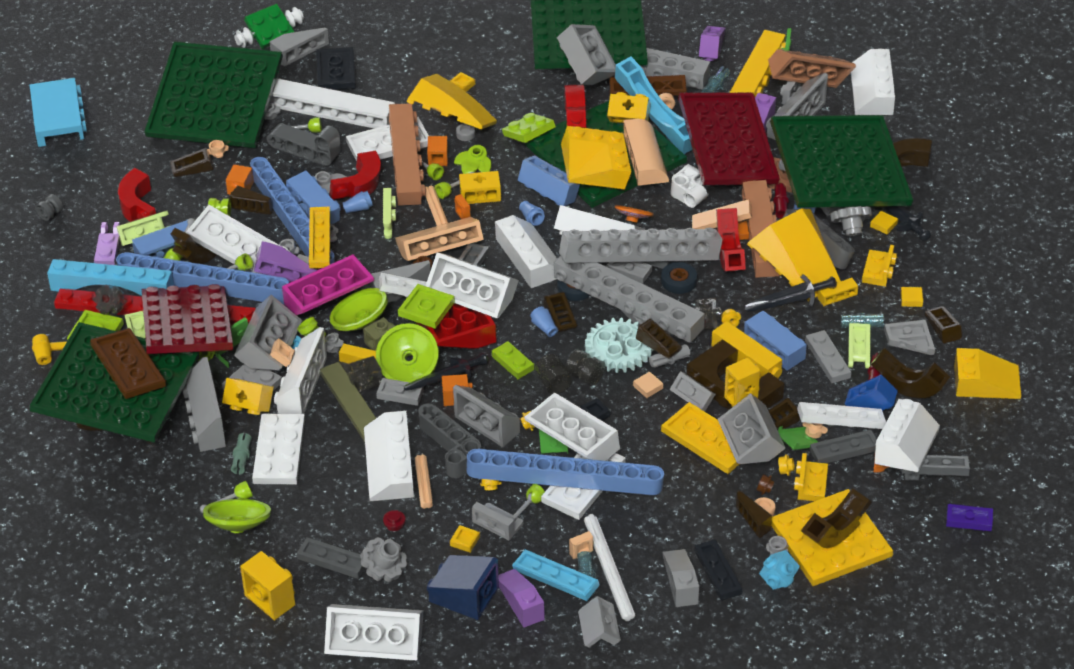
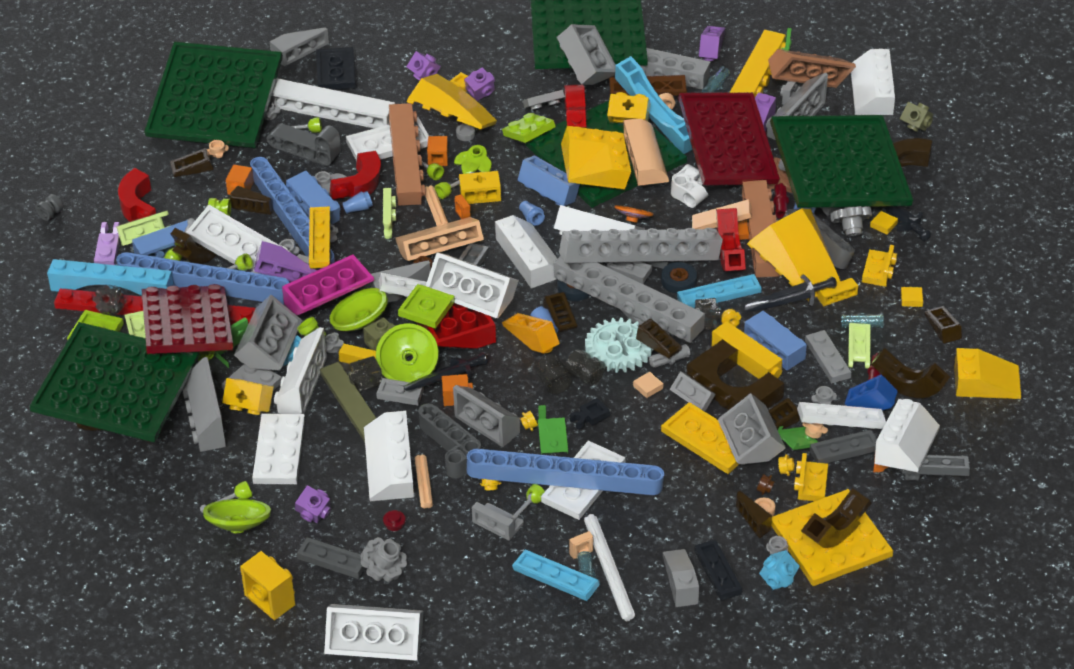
(42, 348): yellow piece -> none
(57, 109): medium azure panel -> none
(128, 363): reddish brown tile -> none
(241, 453): sand green pin -> none
(268, 25): green plate -> none
(282, 352): light nougat tile -> none
(313, 504): none -> medium lavender brick
(423, 65): none -> medium lavender brick
(464, 539): yellow tile -> none
(465, 584): dark blue slope -> none
(479, 84): none -> medium lavender brick
(512, 360): lime plate -> none
(522, 597): medium lavender slope -> none
(533, 332): none -> light orange slope
(536, 102): none -> light grey plate
(575, 428): white slope -> none
(598, 622): light grey panel -> none
(721, 290): none -> medium azure tile
(741, 380): yellow brick -> none
(824, 395): none -> light grey plate
(910, 336): light grey wing -> none
(917, 116): none -> olive brick
(969, 517): dark purple plate -> none

